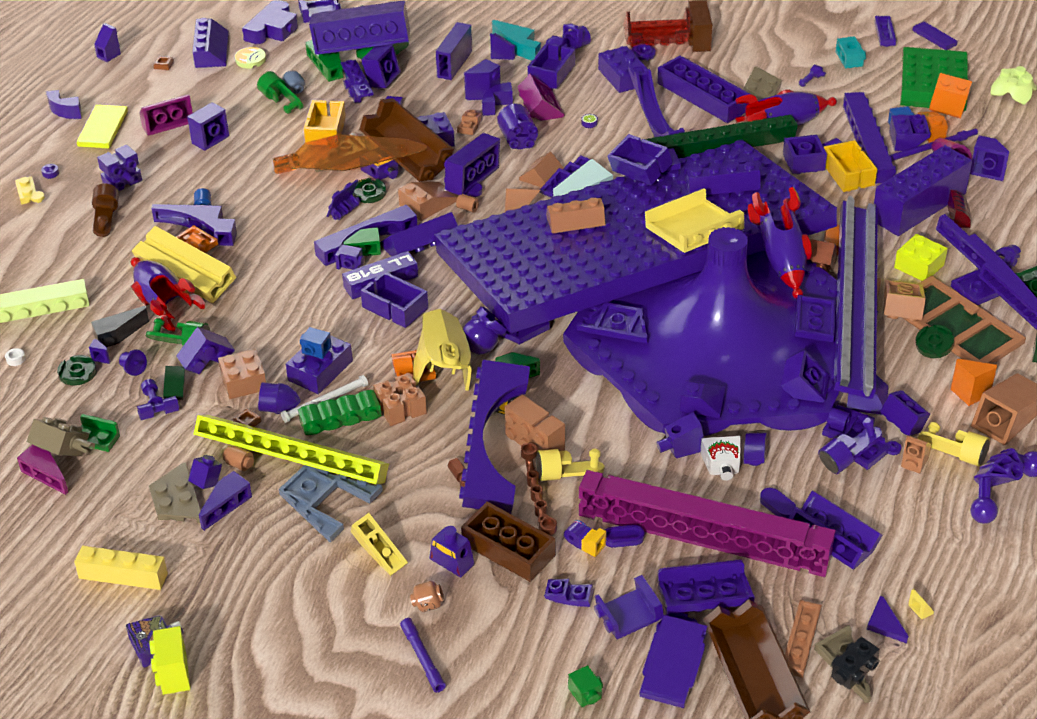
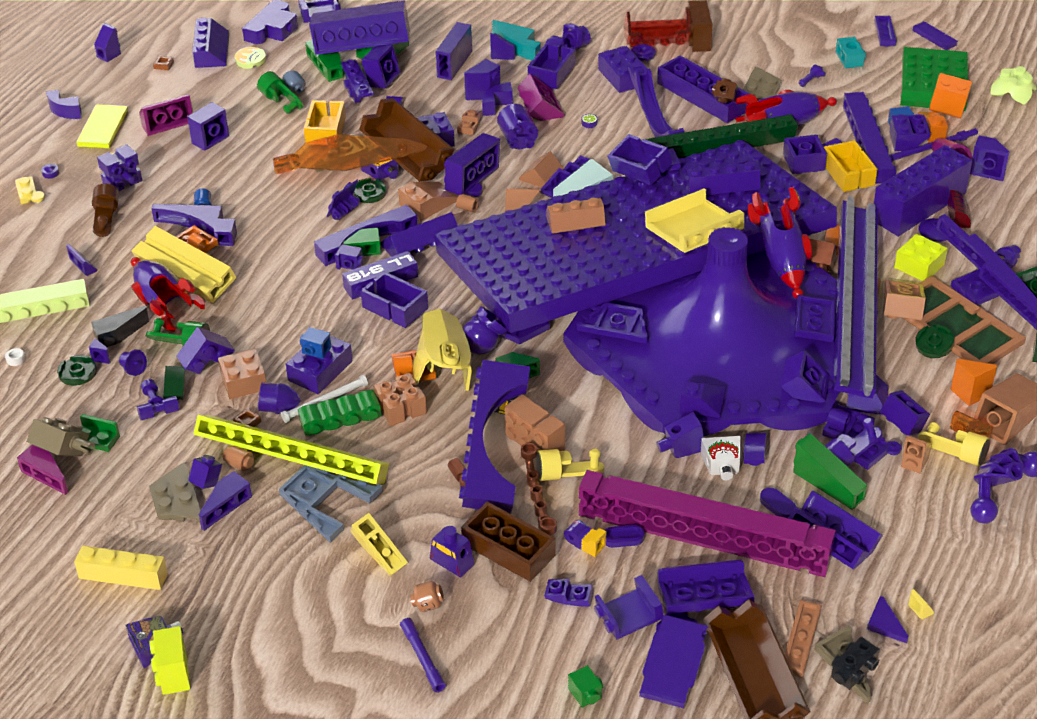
(80, 261): none -> dark purple slope
(729, 94): none -> reddish brown brick
(828, 473): none -> green slope
(928, 229): none -> dark purple dish
(966, 423): none -> clear orange slope

